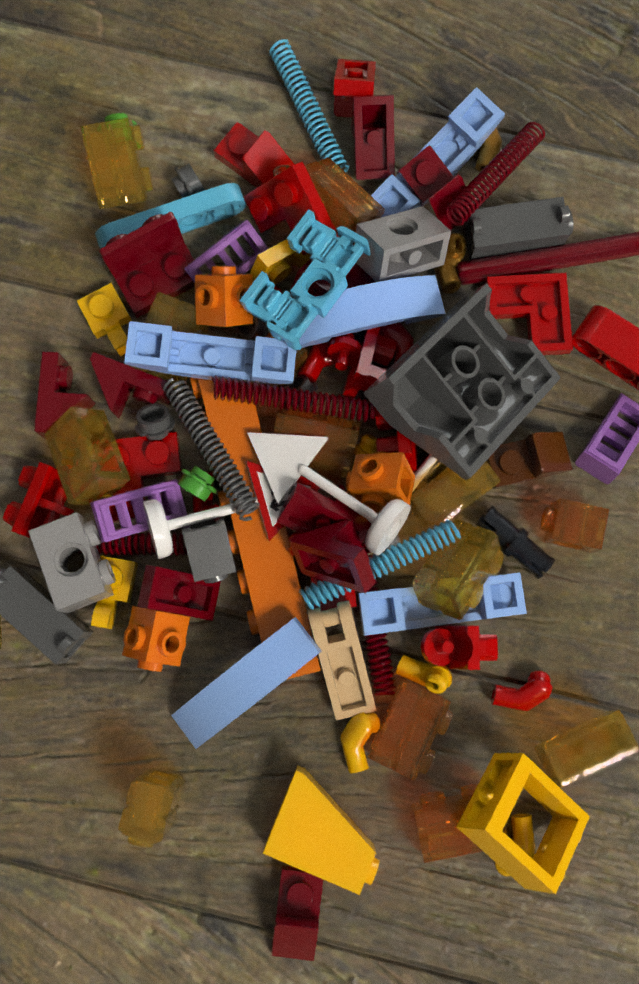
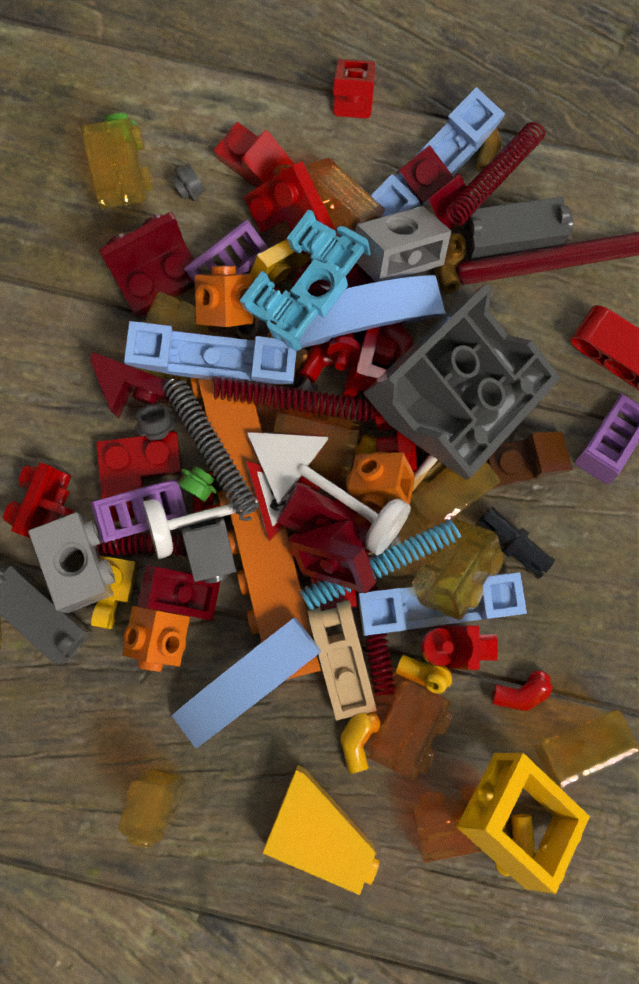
(52, 396): dark red slope -> none
(86, 456): clear yellow brick -> none
(106, 315): yellow plate -> none
(190, 212): medium azure beam -> none
(297, 915): dark red slope -> none
(298, 103): medium azure piece -> none
(373, 136): dark red slope -> none
(539, 299): red plate -> none
(574, 525): clear orange brick -> none

